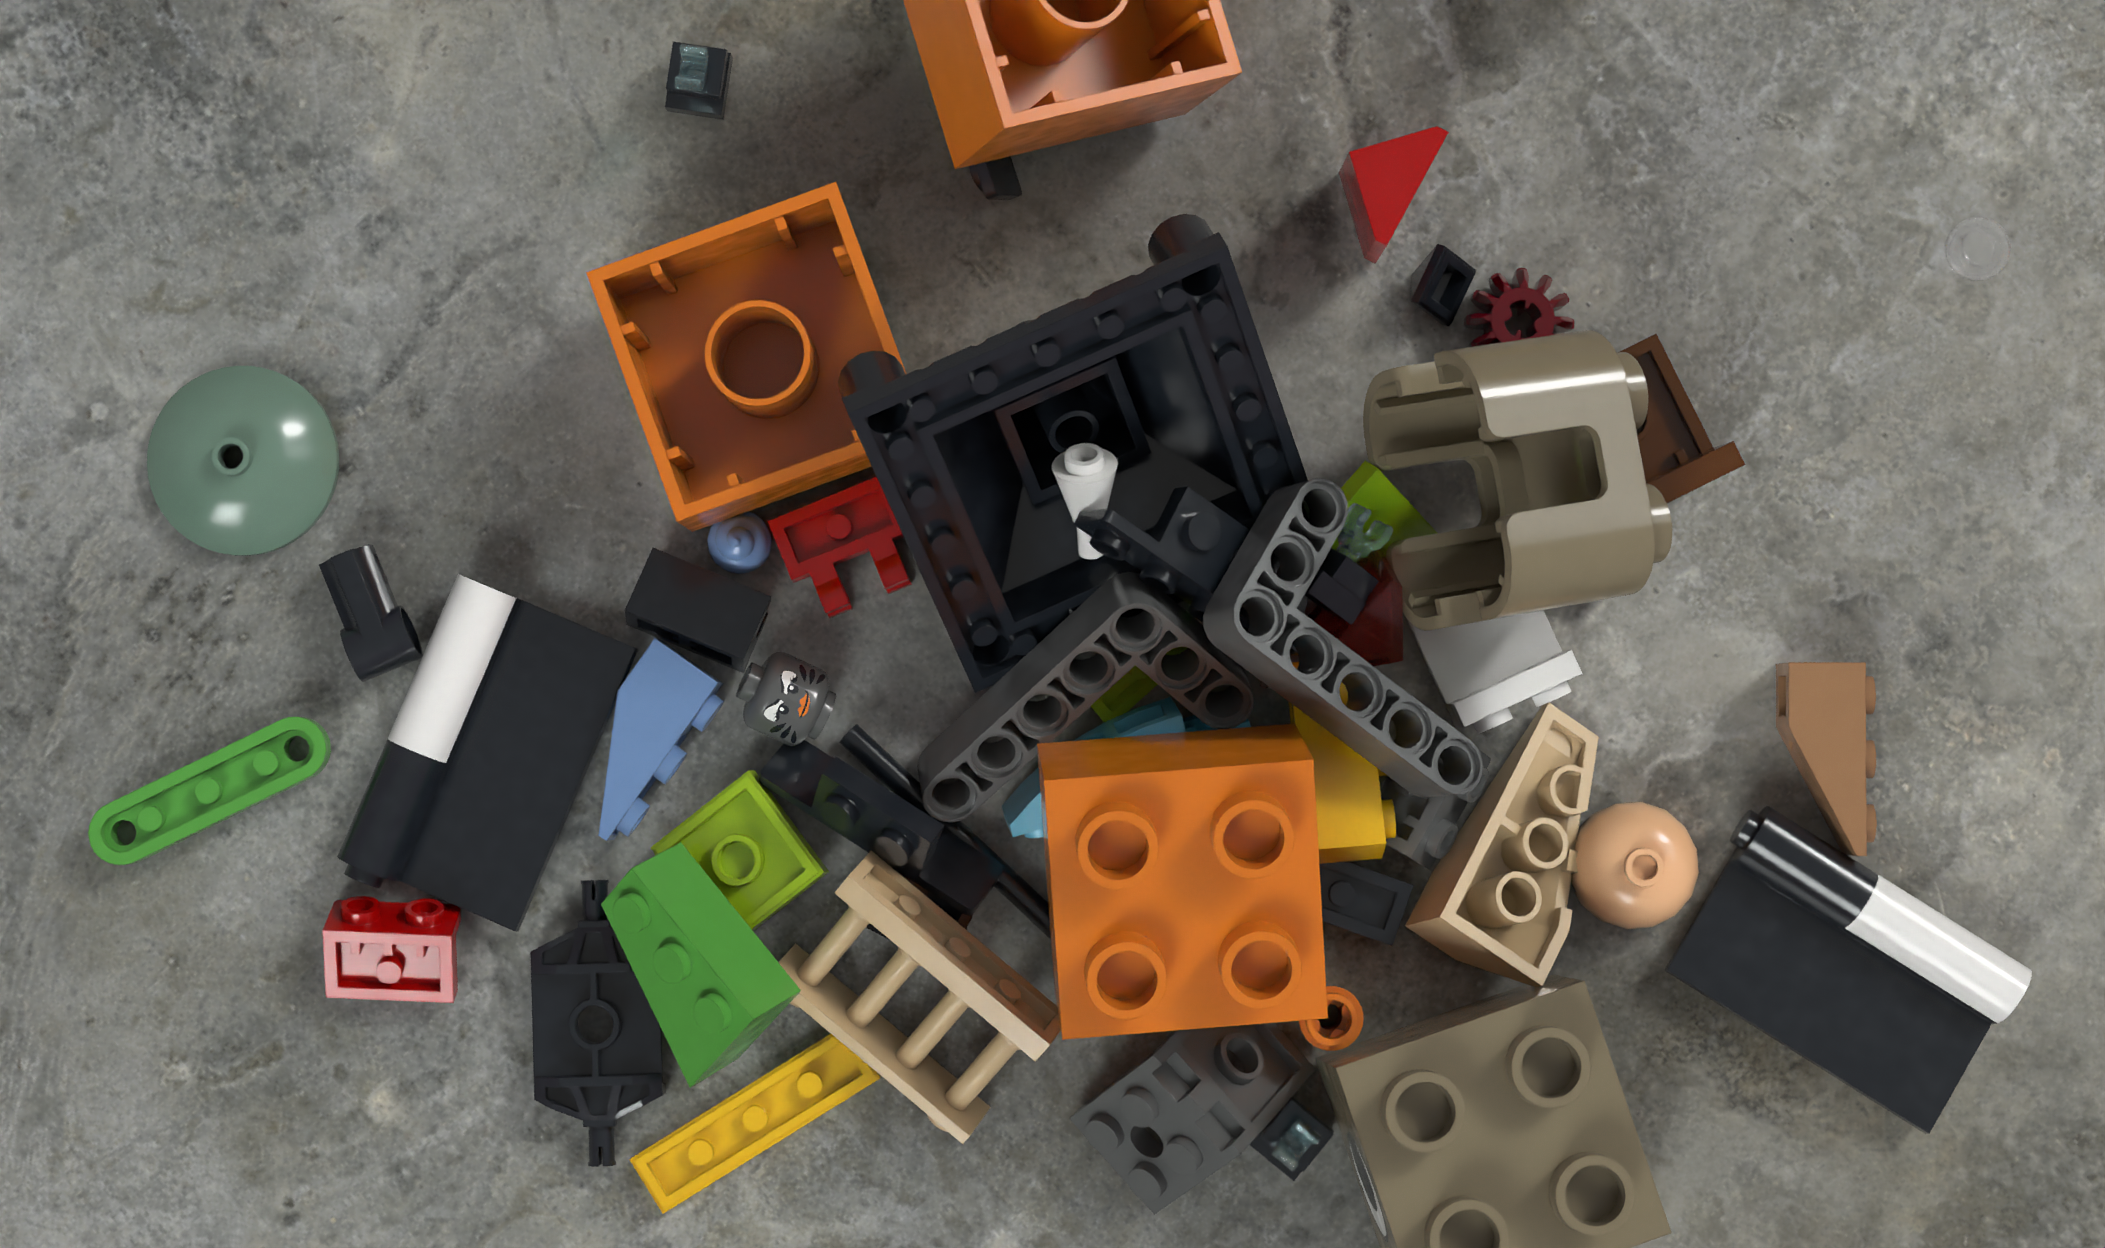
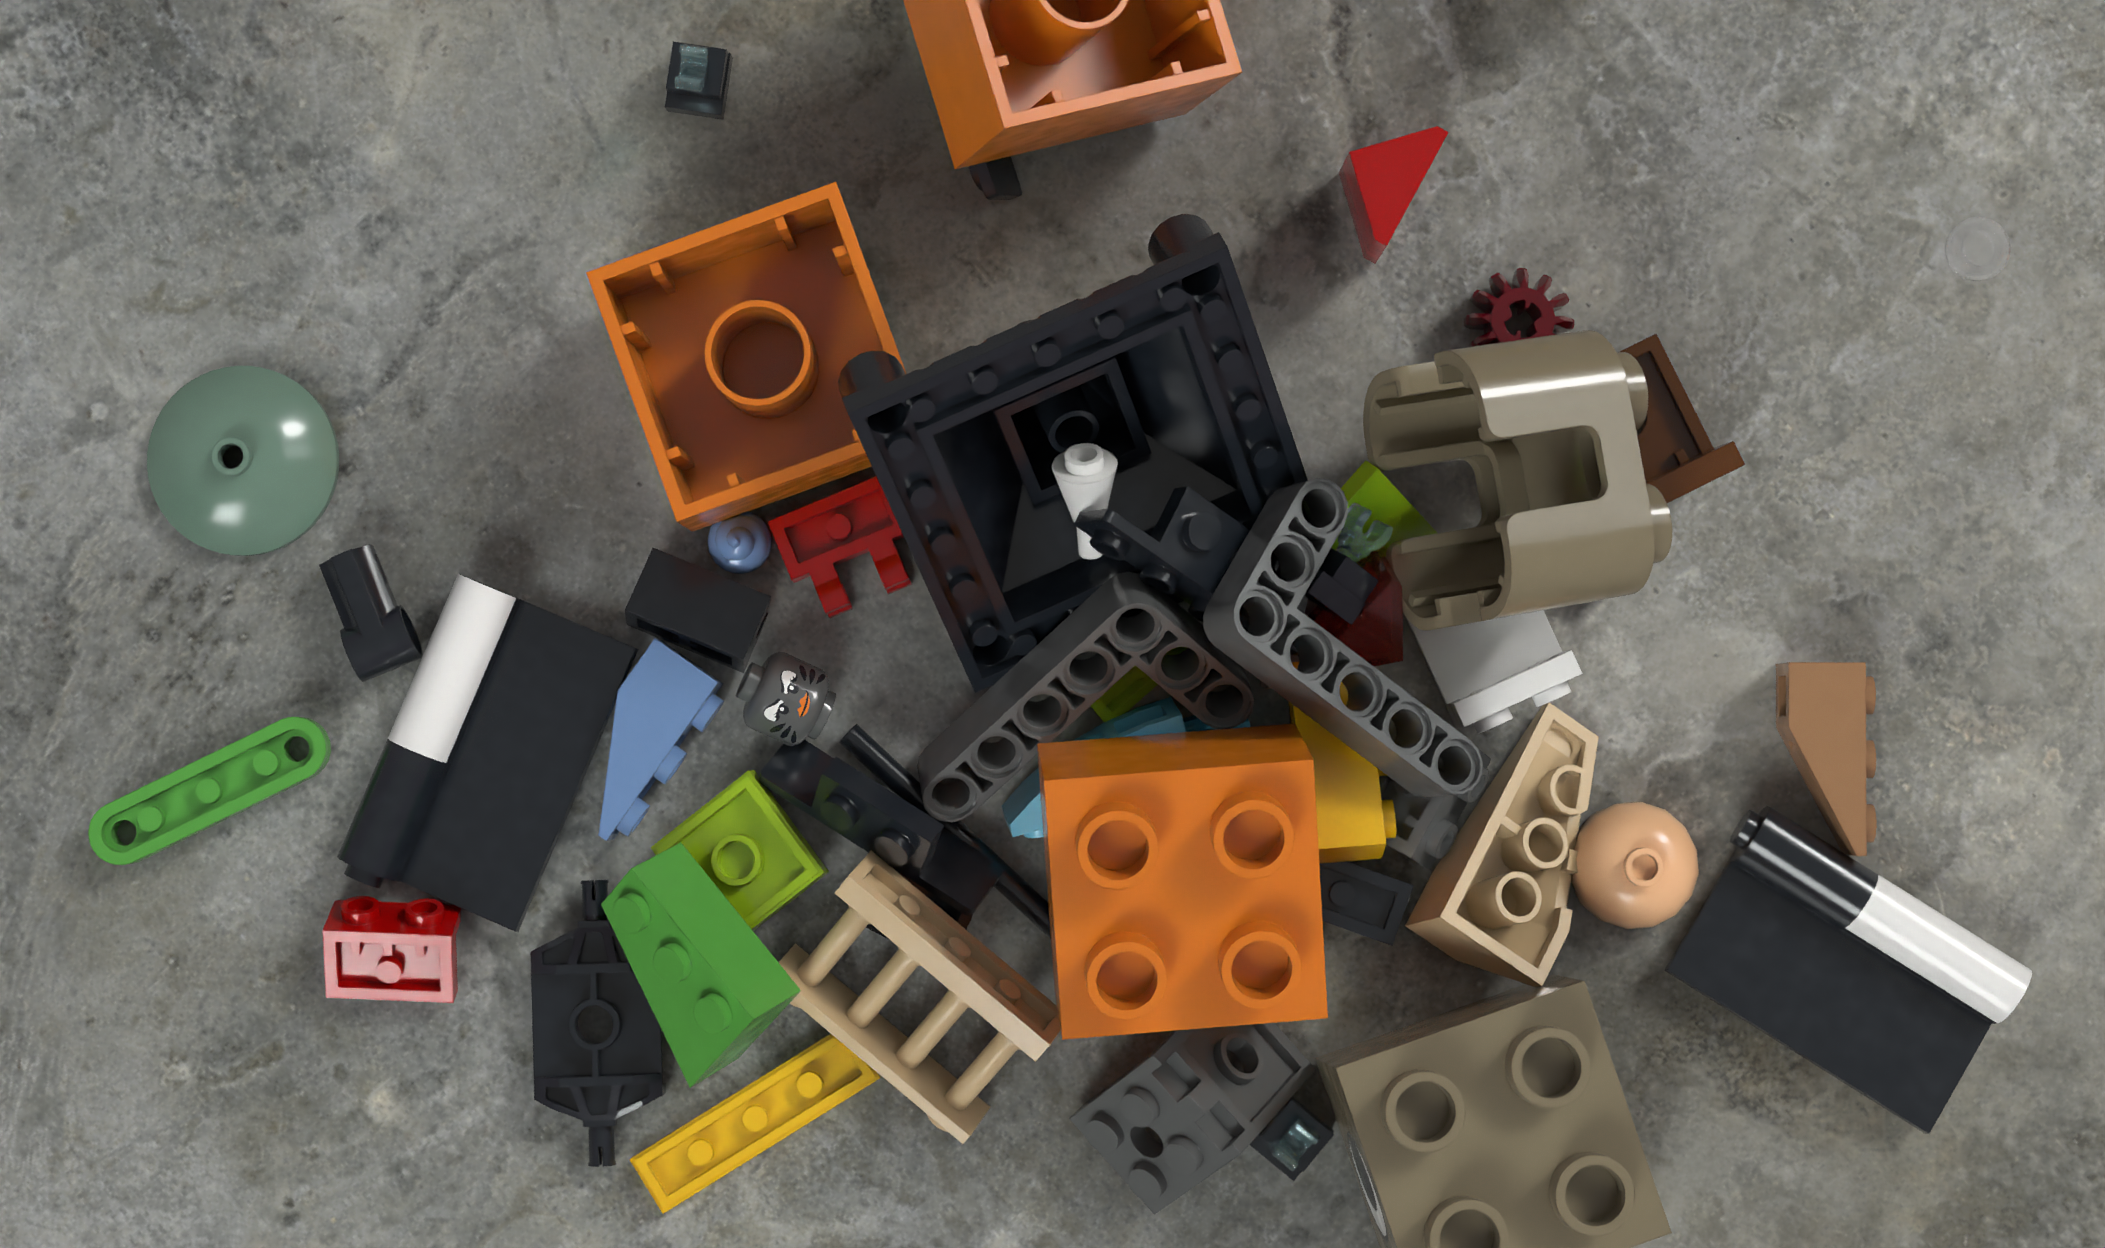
(1343, 1030): orange cone -> none
(1441, 284): black slope -> none

